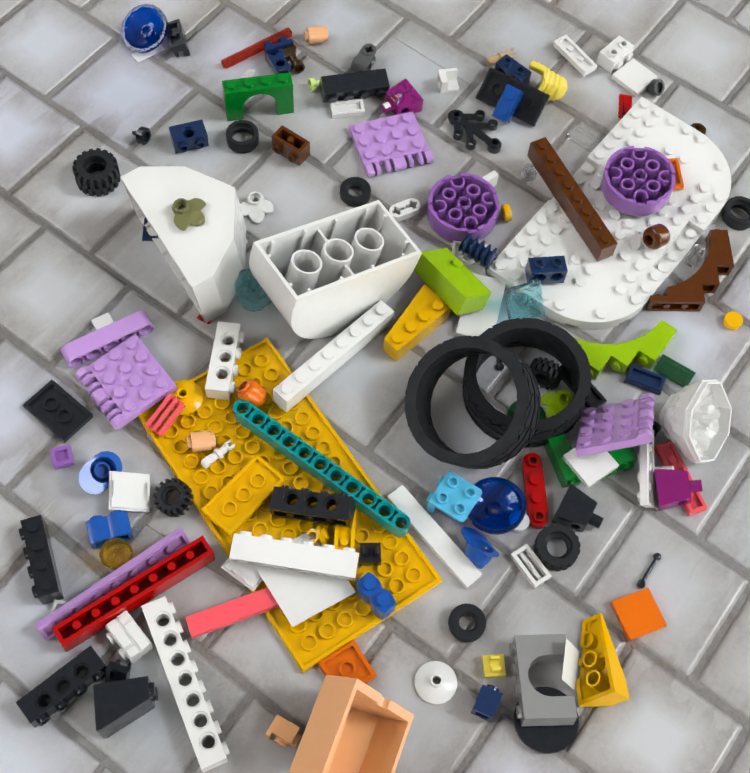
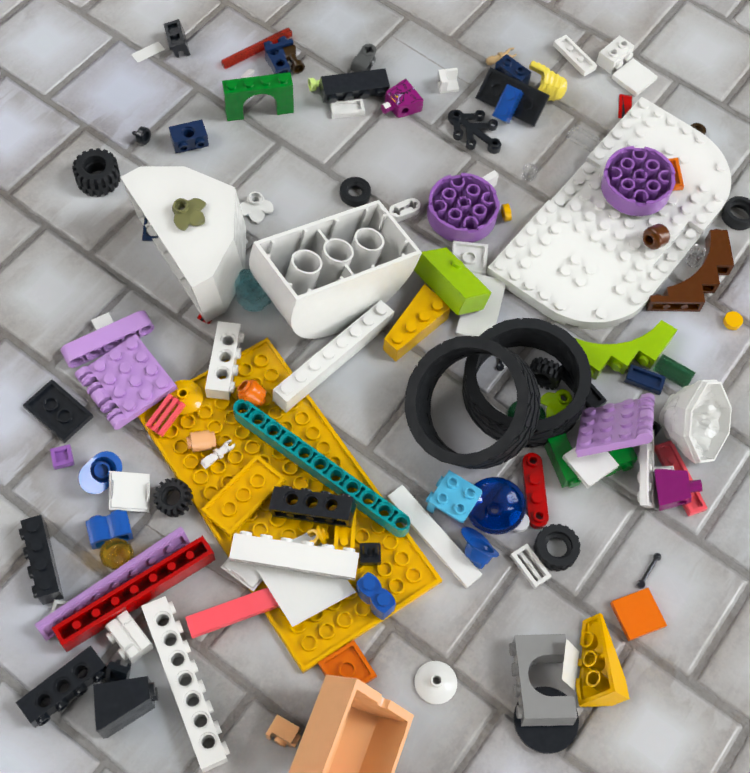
(138, 25): clear blue dish -> none
(242, 126): black tyre -> none
(290, 145): reddish brown brick -> none
(316, 34): light nougat brick -> none
(390, 141): lavender hinge -> none
(470, 610): black tyre -> none
(478, 251): dark blue piece -> none
(487, 702): dark blue brick -> none
(493, 666): light yellow tile -> none
(523, 300): clear light blue tile -> none
(546, 269): dark blue brick -> none
(572, 199): reddish brown brick -> none
(577, 511): black torso -> none
(656, 87): black tile -> none

